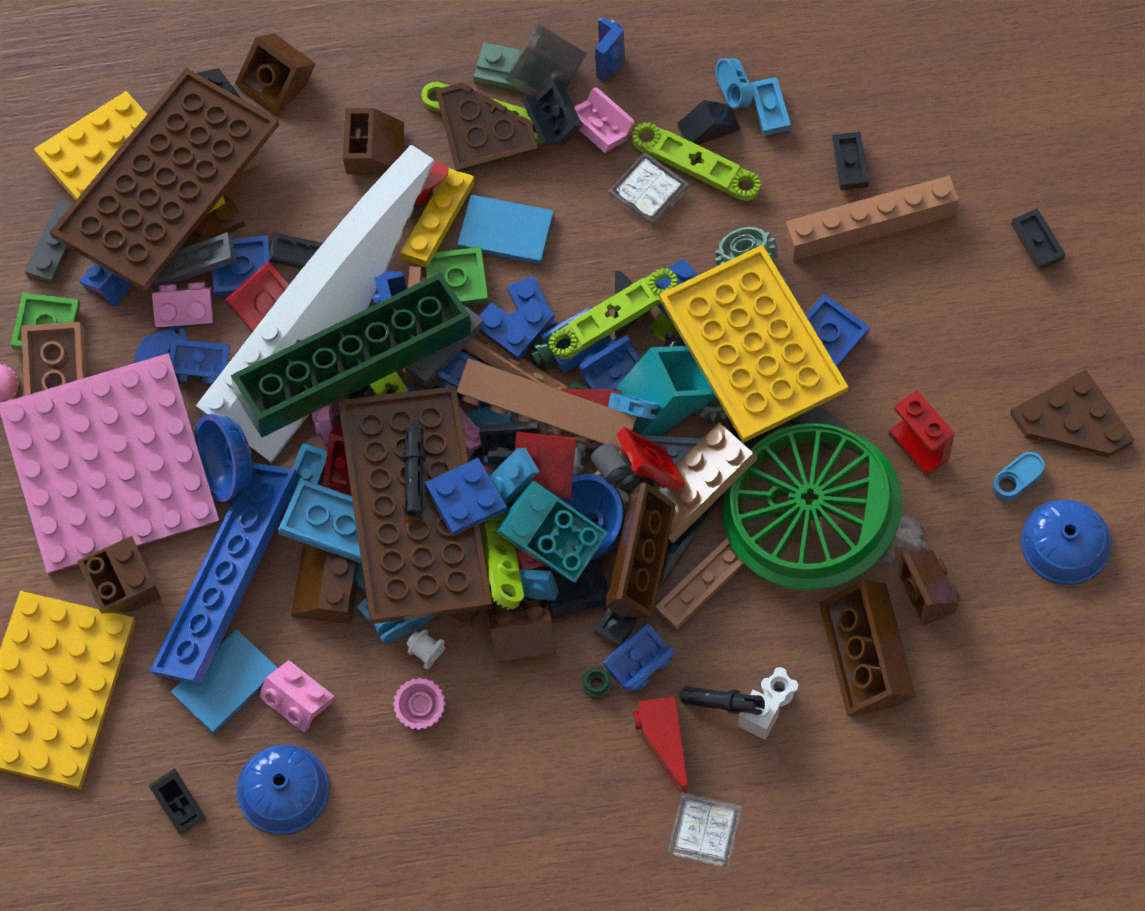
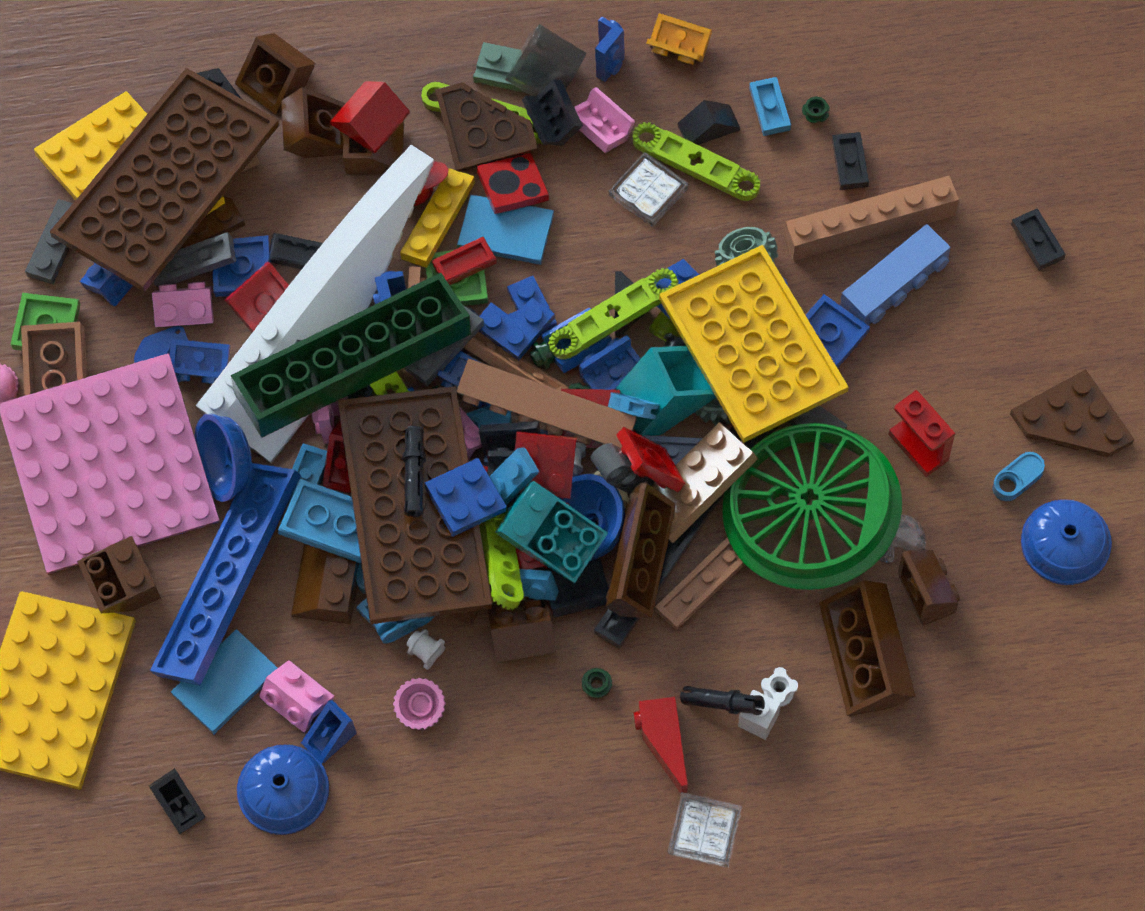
(307, 124): none -> reddish brown slope
(329, 732): none -> blue slope
(371, 115): none -> red slope
(465, 261): none -> red tile
(512, 183): none -> red tile
(638, 658): blue bracket -> none
(679, 38): none -> light orange bracket
(731, 79): dark azure piece -> none
(819, 104): none -> dark green plate
(896, 276): none -> medium blue brick

